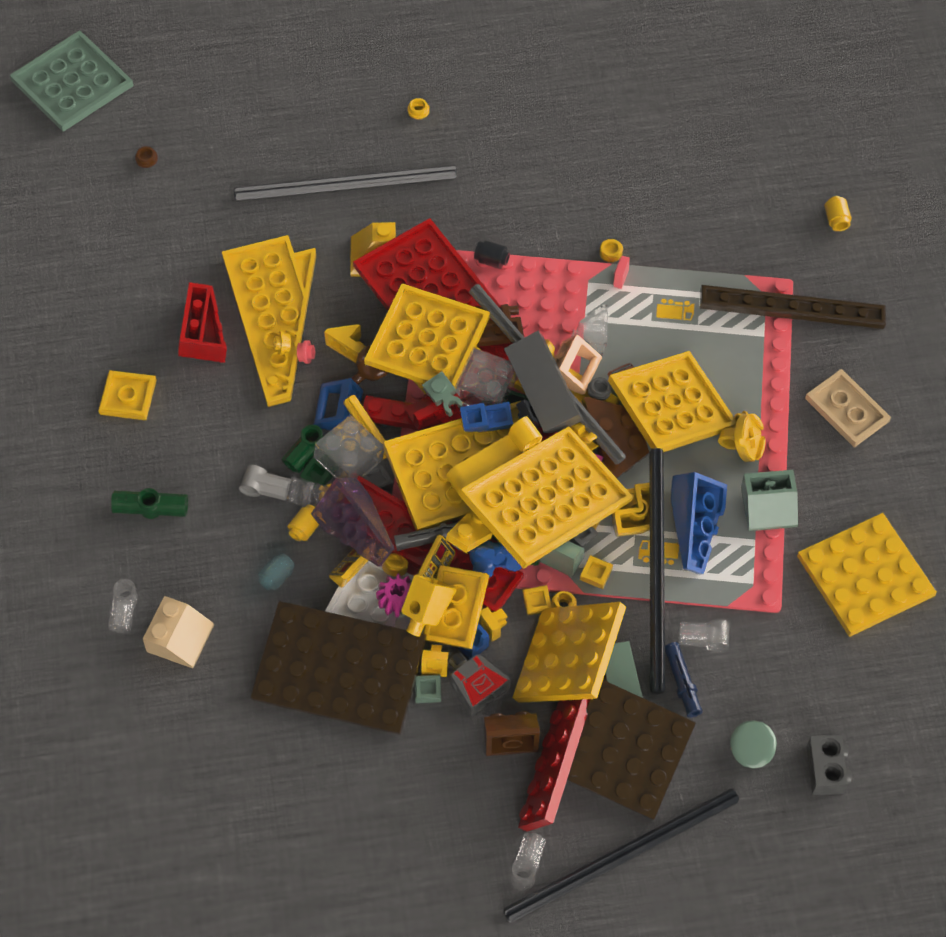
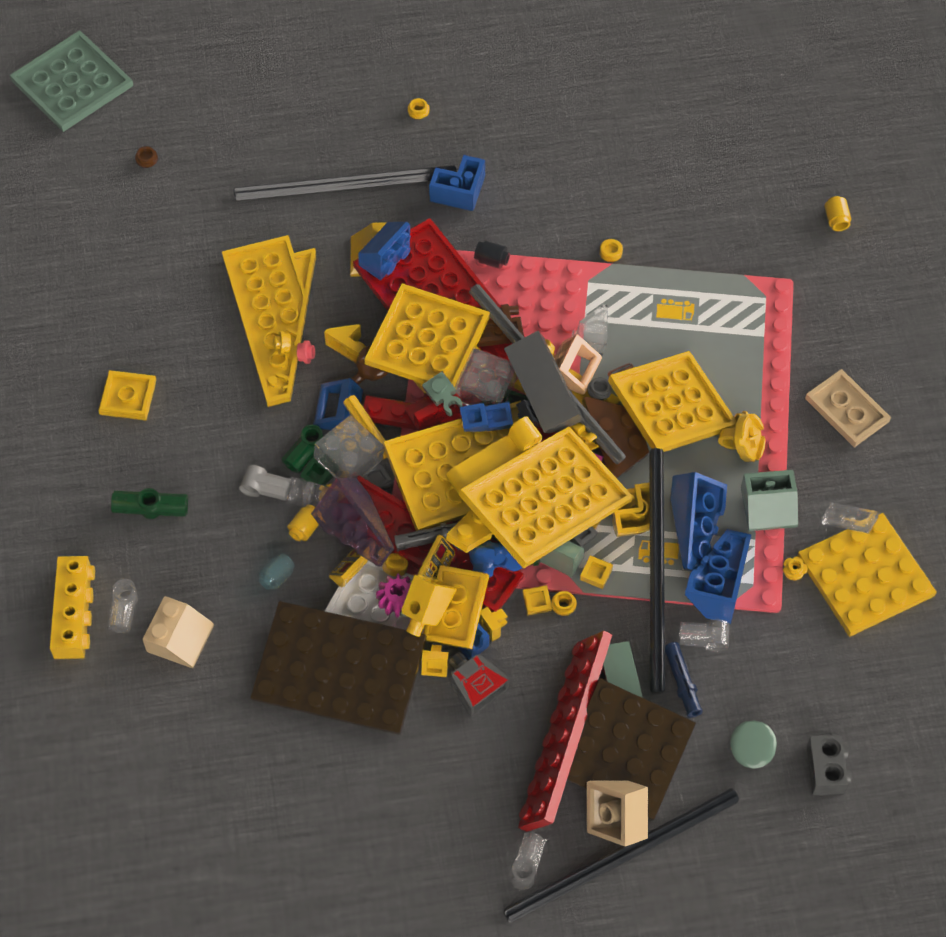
(71, 607): none -> yellow brick
(201, 328): red wedge -> none
(386, 249): none -> blue slope
(428, 689): sand green tile -> none
(461, 187): none -> blue brick
(511, 733): reddish brown slope -> none
(569, 653): yellow plate -> none
(617, 811): none -> tan slope
(621, 272): coral tile -> none
(717, 579): none -> blue wedge
(792, 307): dark brown tile -> none
(794, 574): none -> yellow plate
(850, 517): none -> clear plate

